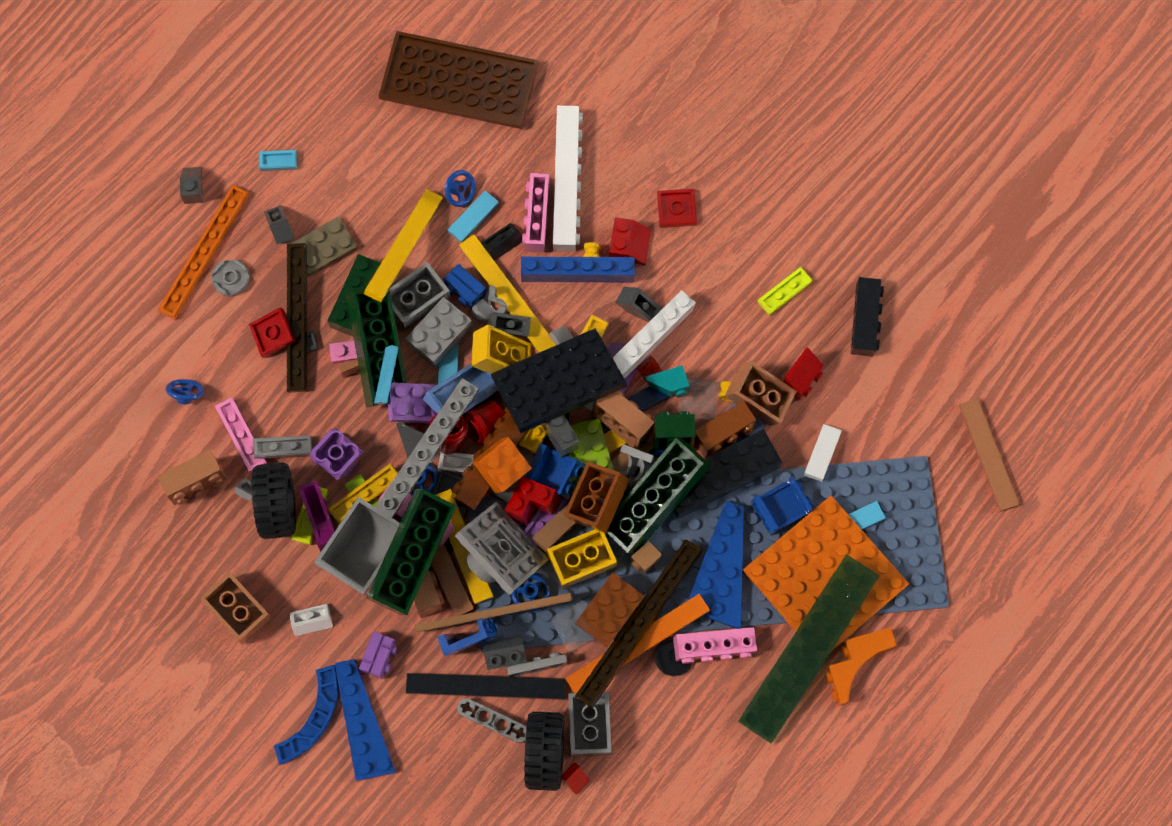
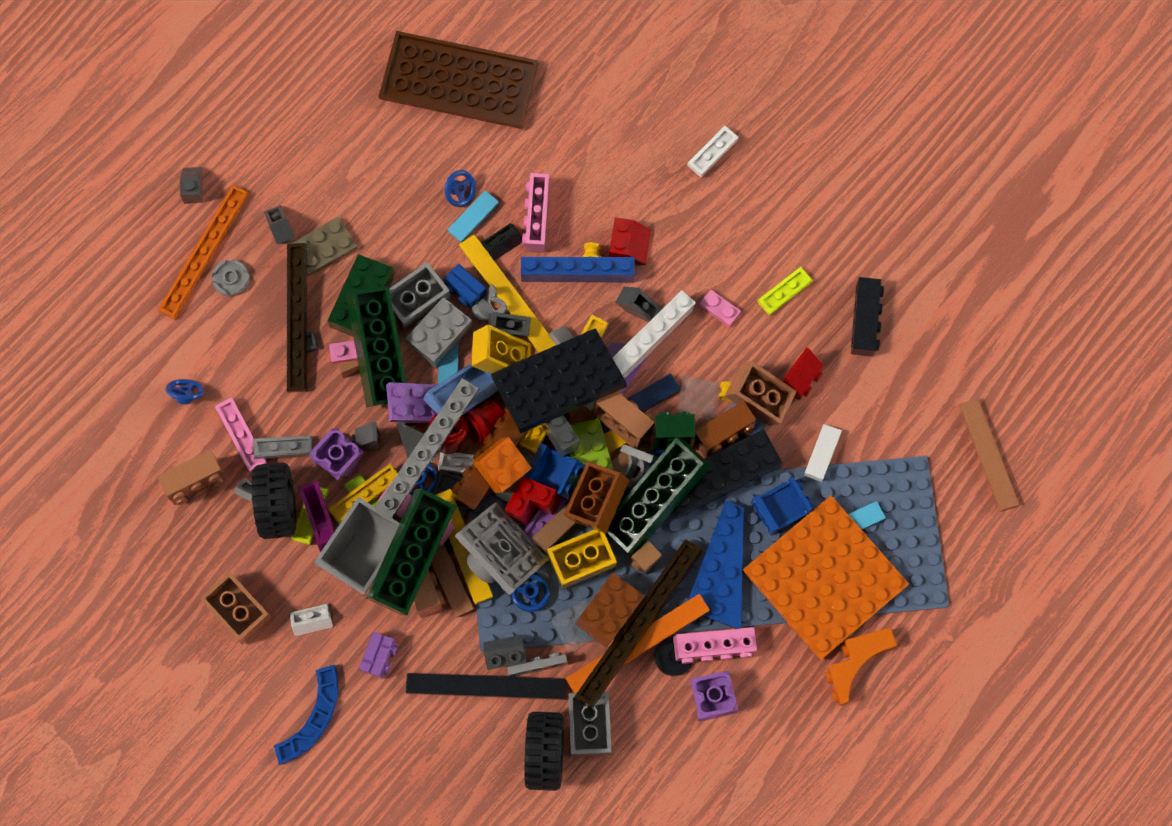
(272, 332): red tile -> none
(278, 160): medium azure tile -> none
(365, 738): blue wing -> none
(367, 437): none -> dark grey slope
(386, 375): medium azure tile -> none
(403, 245): yellow tile -> none
(451, 646): blue panel -> none
(493, 612): medium nougat tile -> none
(494, 718): light grey beam -> none
(566, 181): white brick -> none
(575, 778): red tile -> none
(649, 367): clear red plate -> none
(670, 382): teal slope -> none
(676, 208): red tile -> none
(712, 151): none -> white plate
(714, 696): none -> medium lavender piece
(720, 308): none -> bright pink plate
(808, 648): clear green plate -> none

